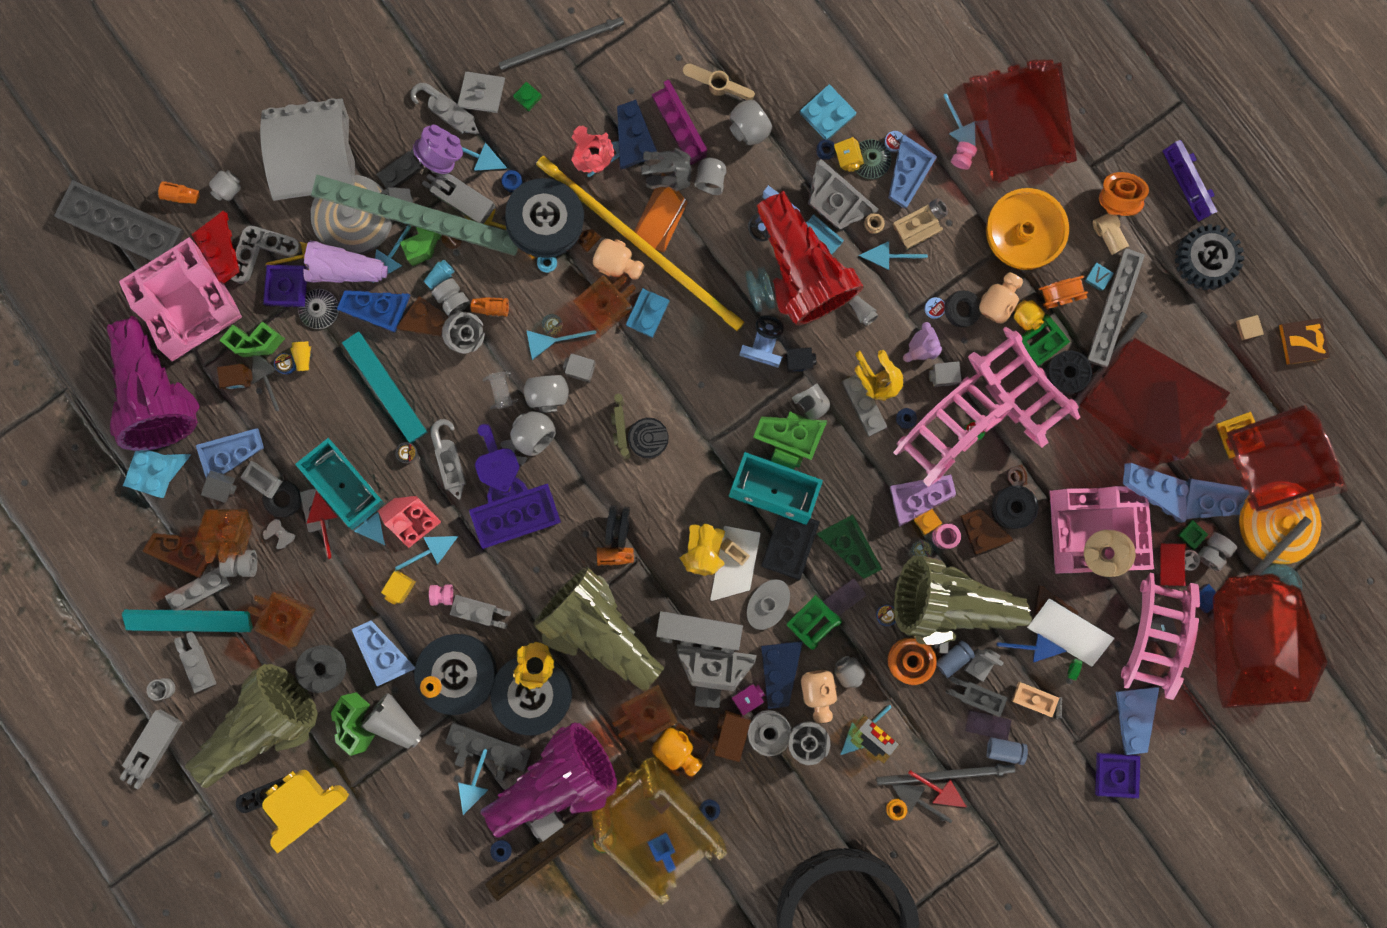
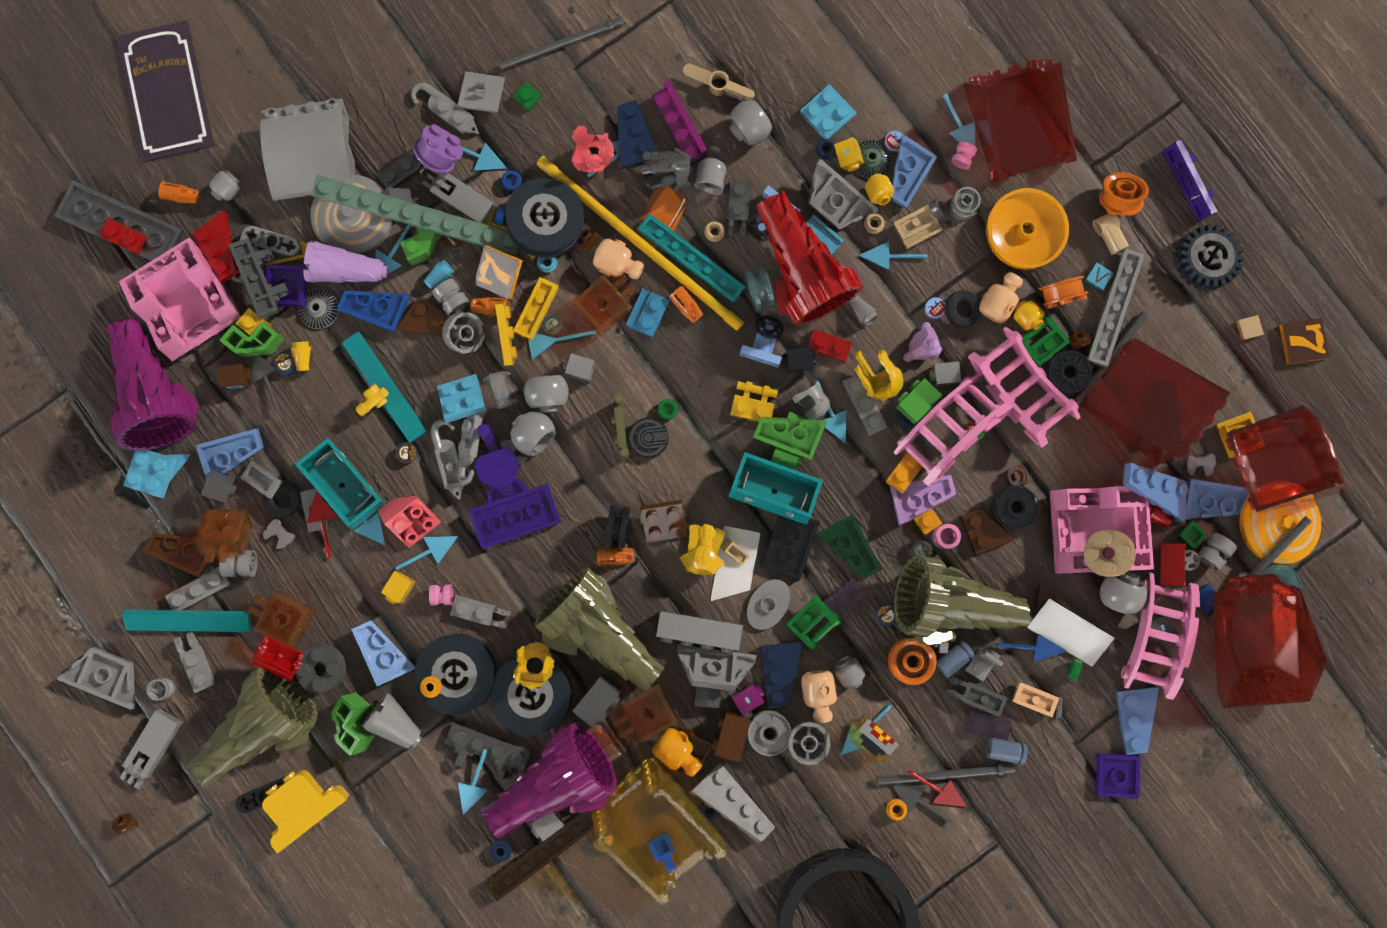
(103, 676): none -> light grey wing
(123, 236): none -> red plate
(124, 823): none -> reddish brown plate
(165, 91): none -> clear purple piece
(249, 264): none -> dark grey hinge
(249, 321): none -> yellow brick
(277, 658): none -> red hinge
(373, 397): none -> yellow plate
(461, 398): none -> medium azure plate
(468, 447): none -> light grey plate
(498, 272): none -> tile
(501, 214): none -> blue tile
(506, 333): none -> yellow plate
(524, 271): none -> black plate
(536, 308): none -> yellow plate
(597, 700): none -> dark grey brick
(663, 521): none -> reddish brown piece
(668, 409): none -> green tile
(686, 304): none -> orange hinge
(691, 258): none -> teal tile
(714, 225): none -> tan plate
(727, 797): none -> light grey wing
(738, 205): none -> dark grey hinge
(751, 408): none -> yellow plate
(829, 345): none -> red plate
(836, 423): none -> medium azure piece
(879, 189): none -> yellow head
(904, 473): none -> light orange plate
(918, 401): none -> bright green brick
(964, 203): none -> light grey wheel
(1080, 340): none -> reddish brown plate
(1124, 593): none -> light grey wheel
(1159, 517): none -> red cone
(1207, 461): none -> light grey piece

